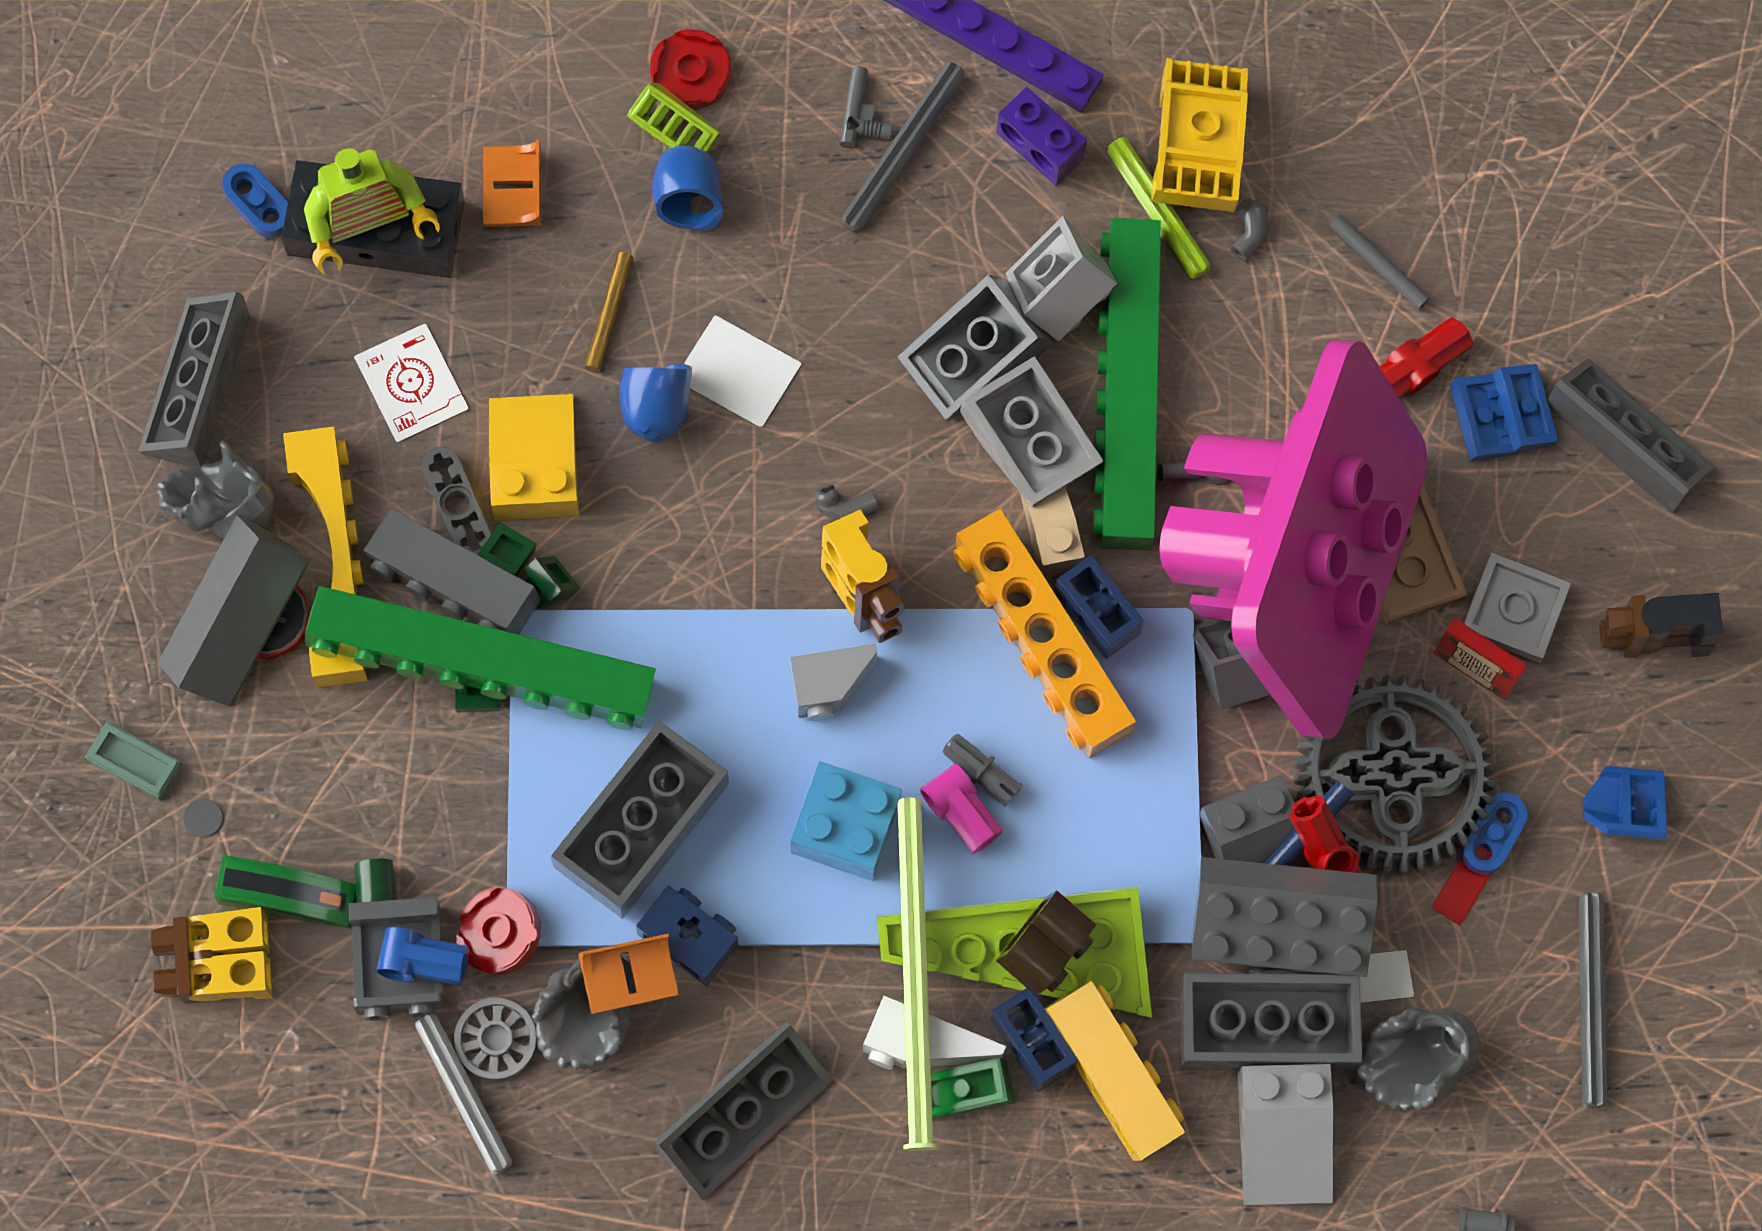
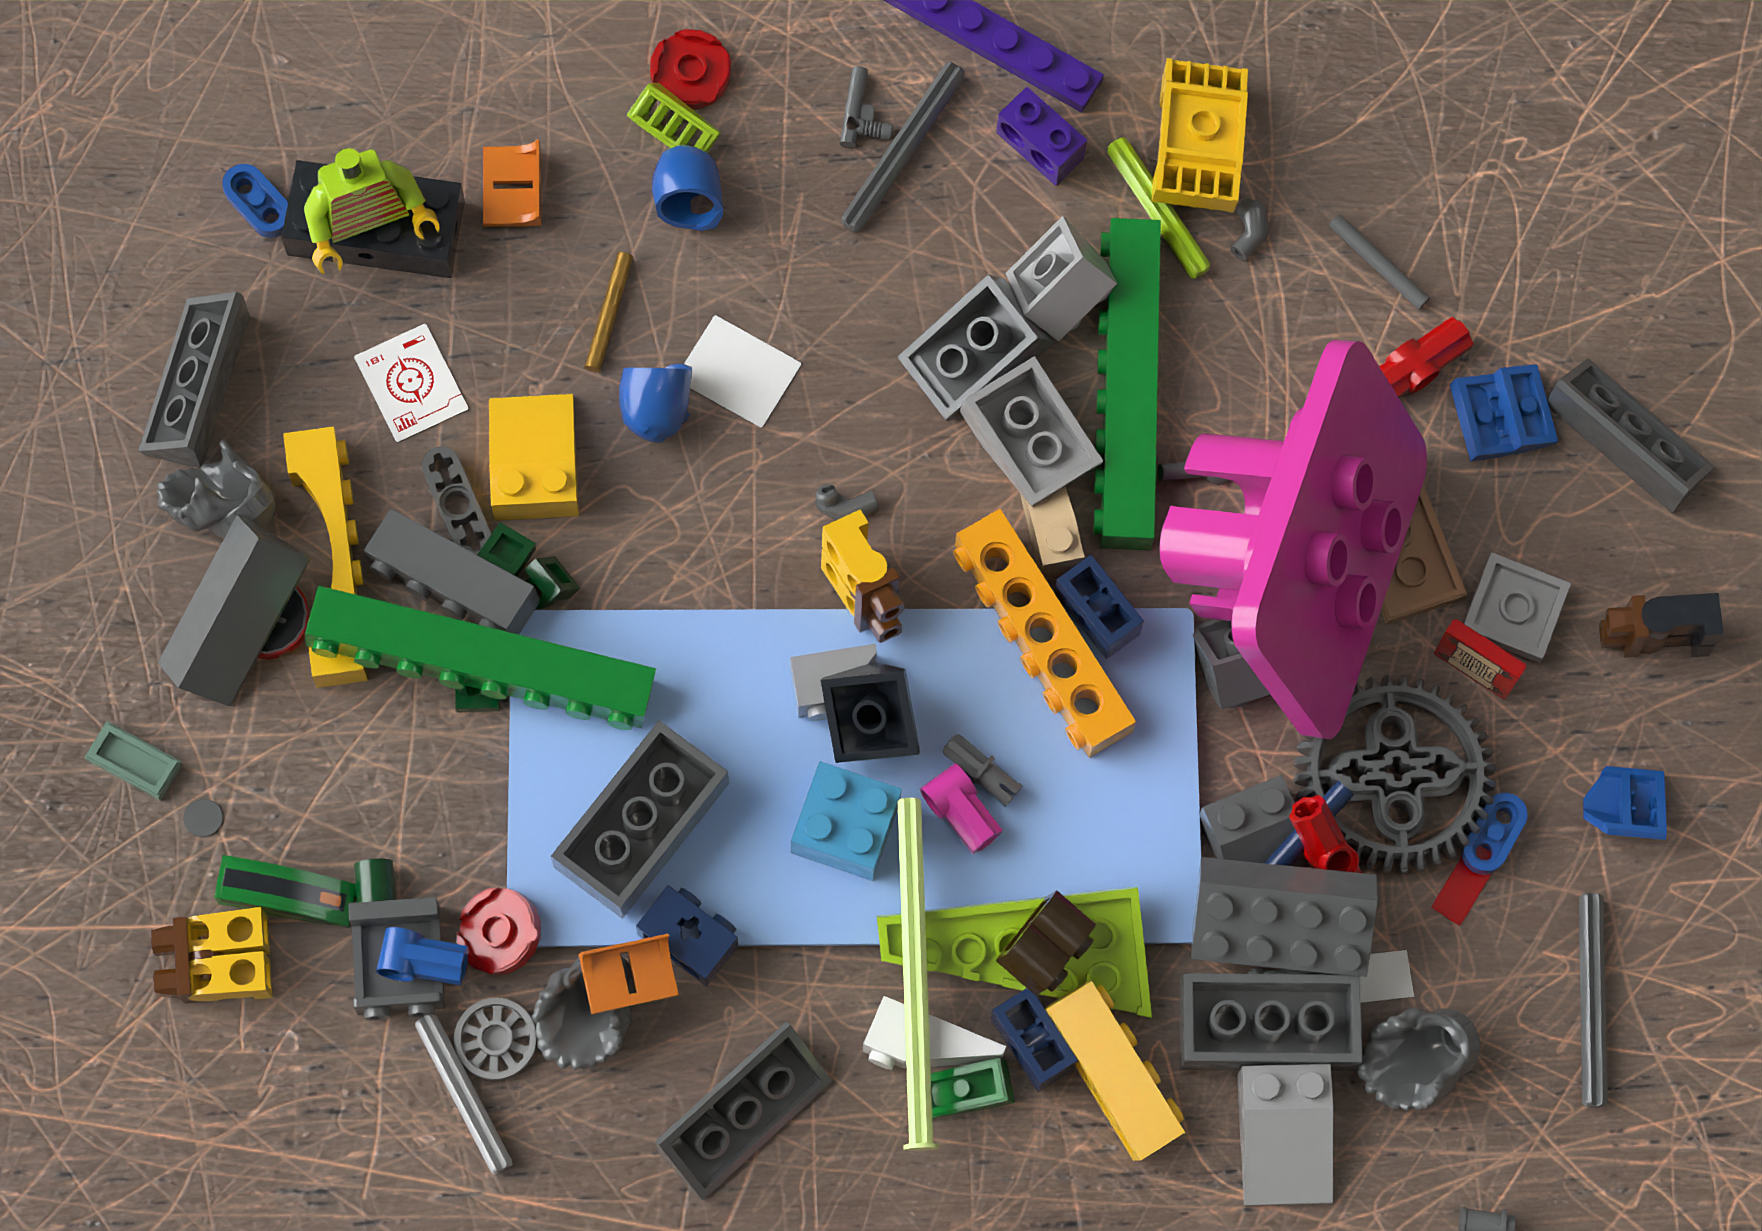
(870, 713): none -> black slope

